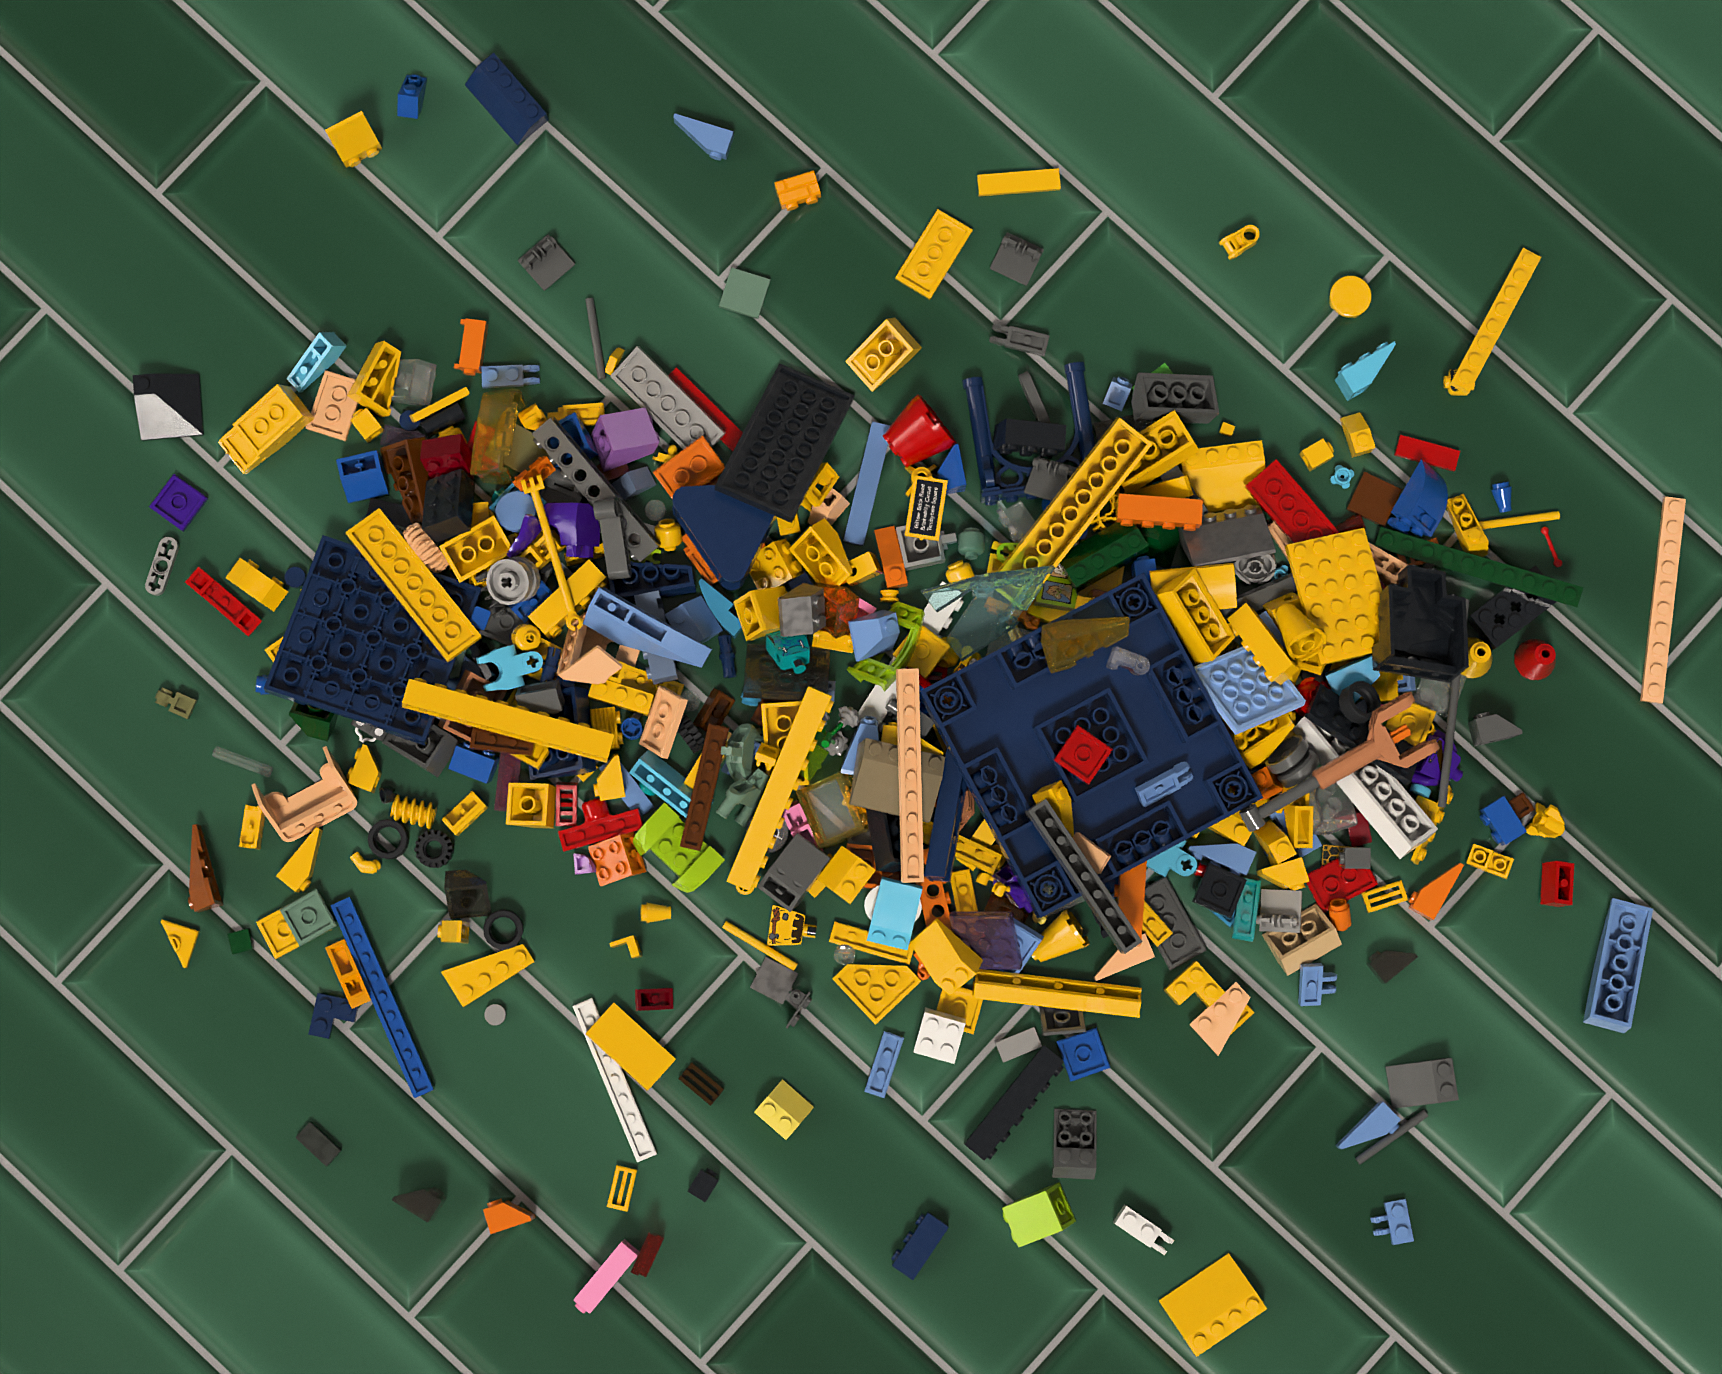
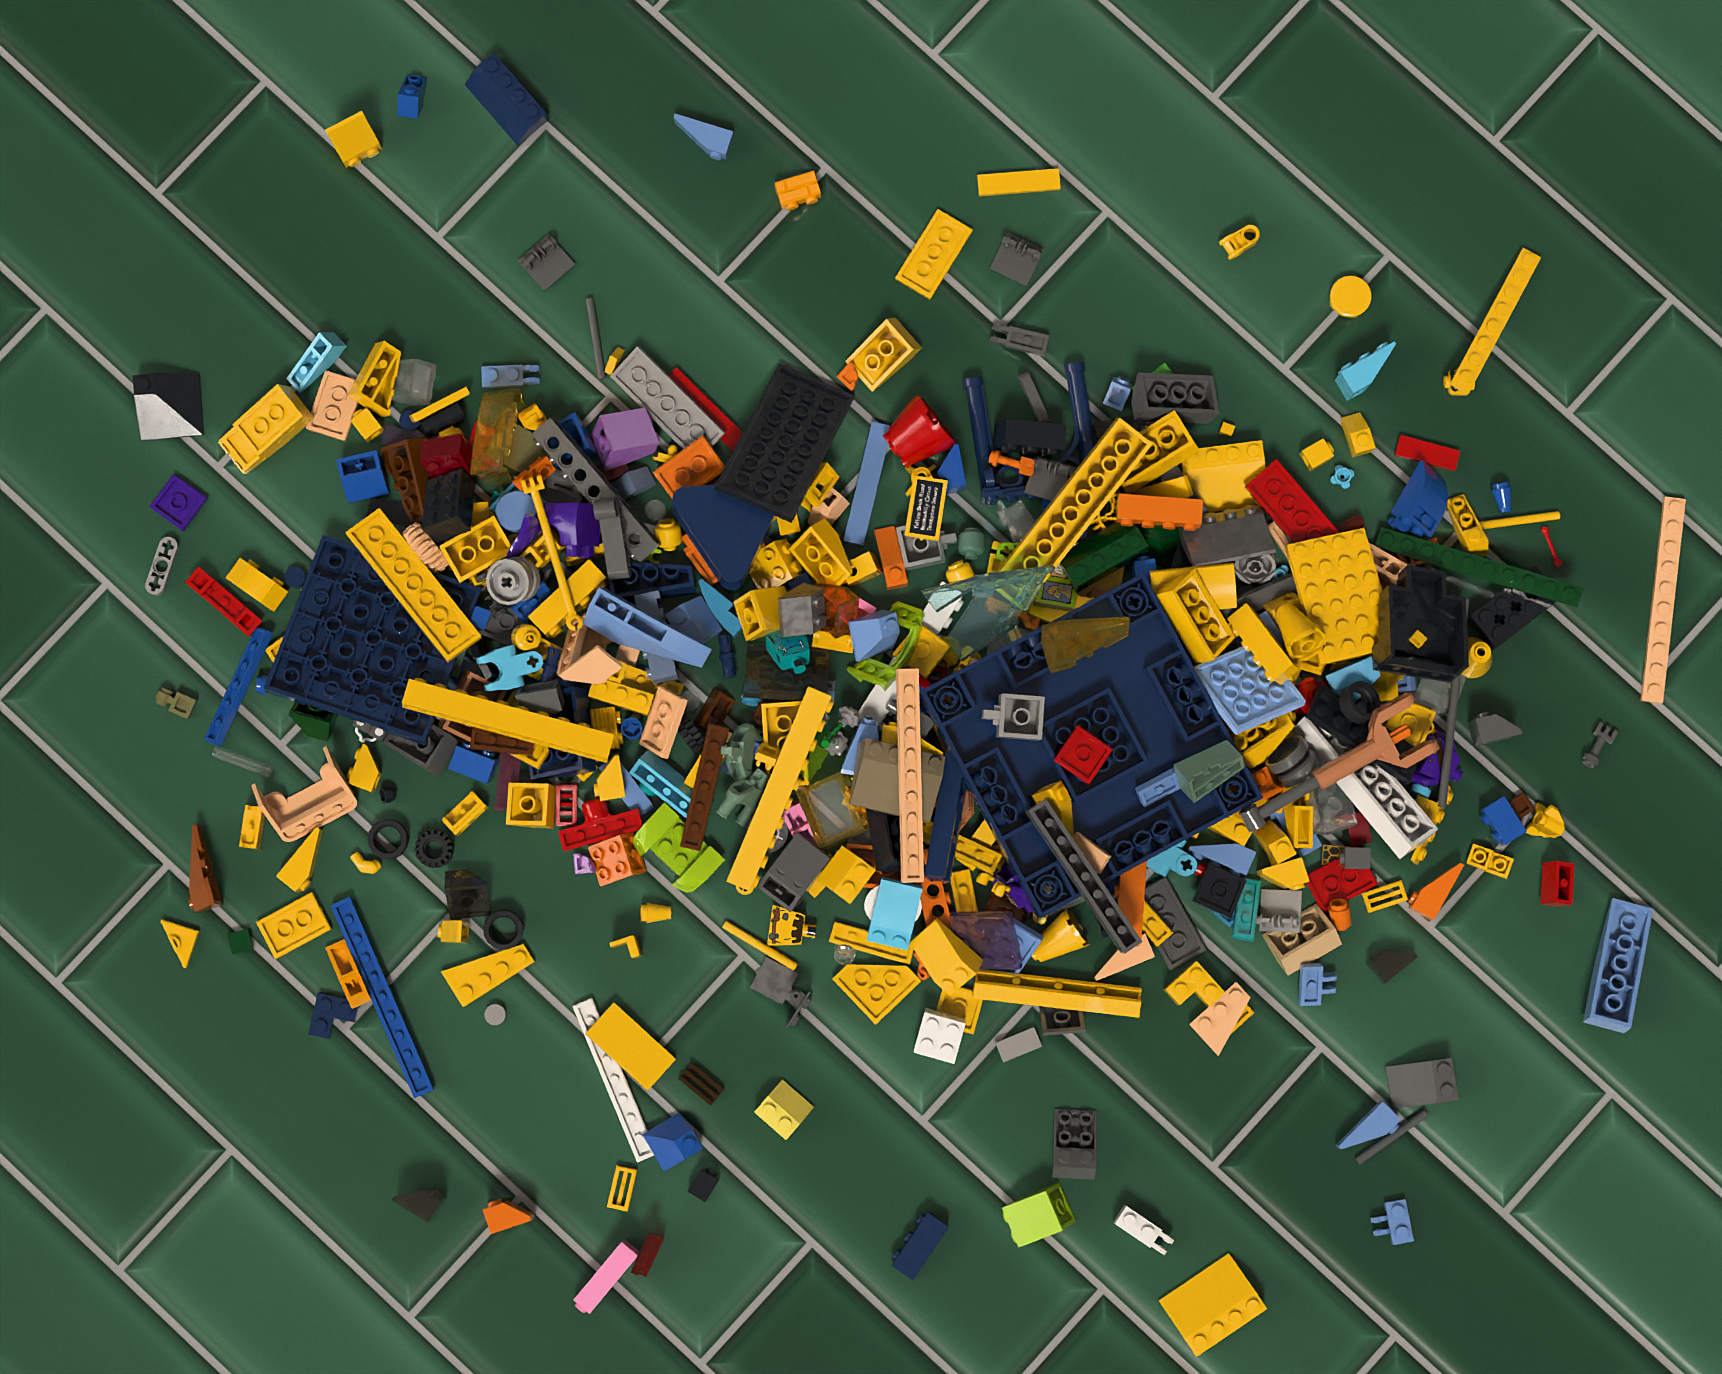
(238, 686): none -> blue tile
(308, 917): sand green tile -> none
(318, 1144): pearl dark grey tile -> none
(413, 812): yellow piece -> none
(472, 346): orange brick -> none
(587, 412): yellow hinge -> none
(654, 999): dark red slope -> none
(672, 1141): none -> blue slope
(744, 293): sand green tile -> none
(849, 375): none -> orange tile
(884, 1064): medium blue tile -> none
(889, 595): yellow bush -> none
(1014, 1102): black brick -> none
(1017, 717): none -> light grey hinge
(1025, 465): none -> orange hinge
(1083, 1054): blue tile -> none
(1133, 662): clear leg -> none
(1208, 769): none -> sand green wedge
(1373, 499): reddish brown tile -> none
(1418, 639): none -> yellow piece
(1535, 659): red cone -> none
(1591, 759): none -> dark grey hinge

